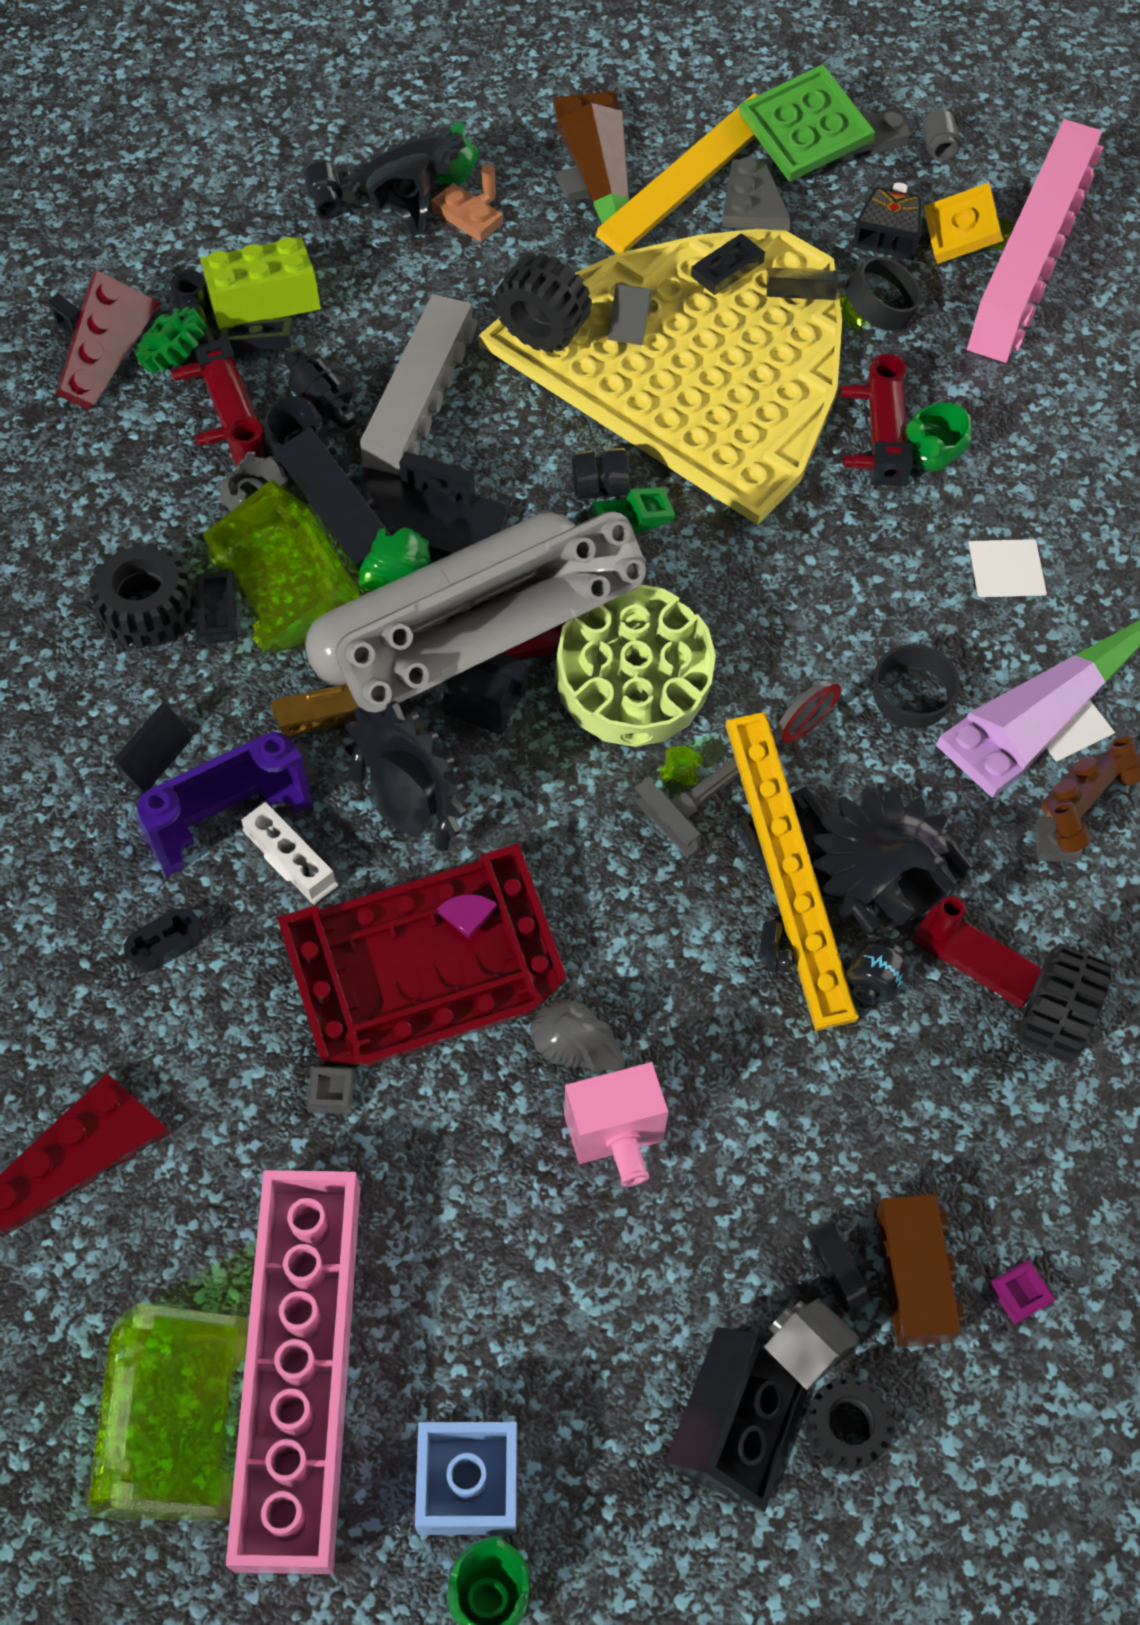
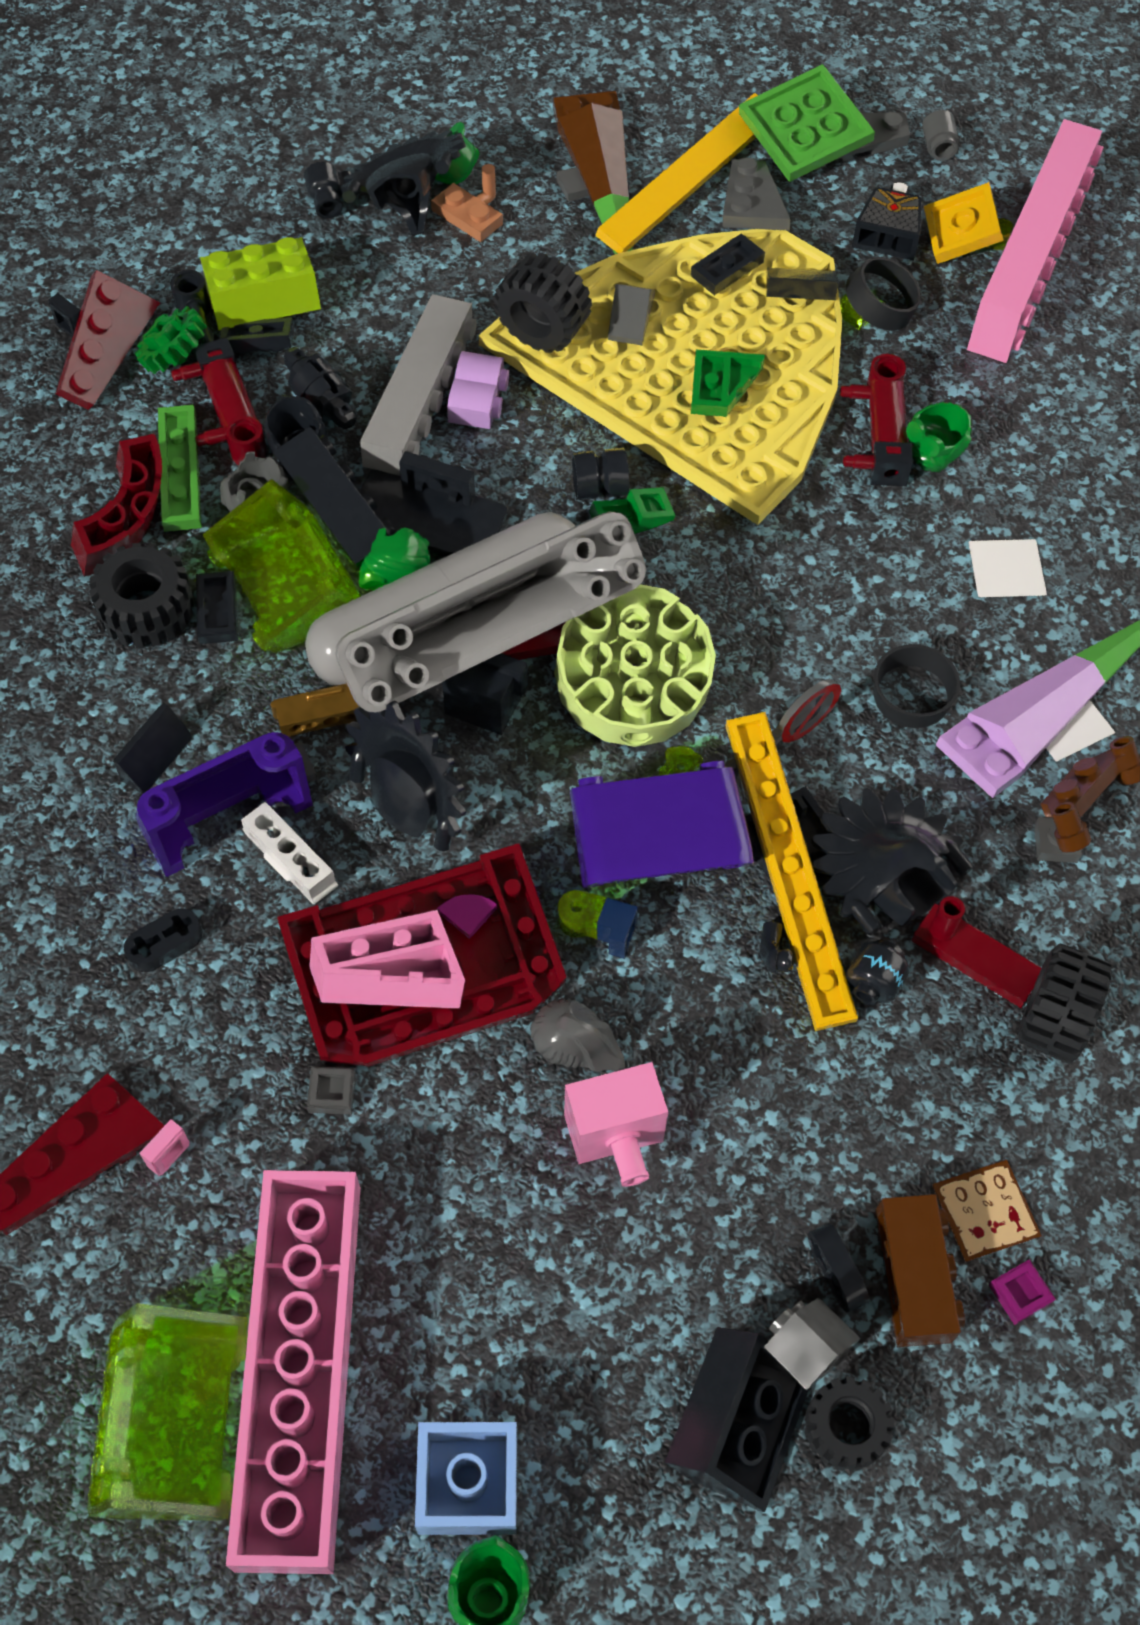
(131, 511): none -> dark red brick
(165, 1148): none -> bright pink tile
(179, 468): none -> bright green plate
(389, 964): none -> bright pink wedge
(476, 390): none -> lavender brick
(598, 918): none -> leg
(659, 825): none -> dark purple windscreen
(722, 380): none -> green wing
(986, 1210): none -> tan sticker

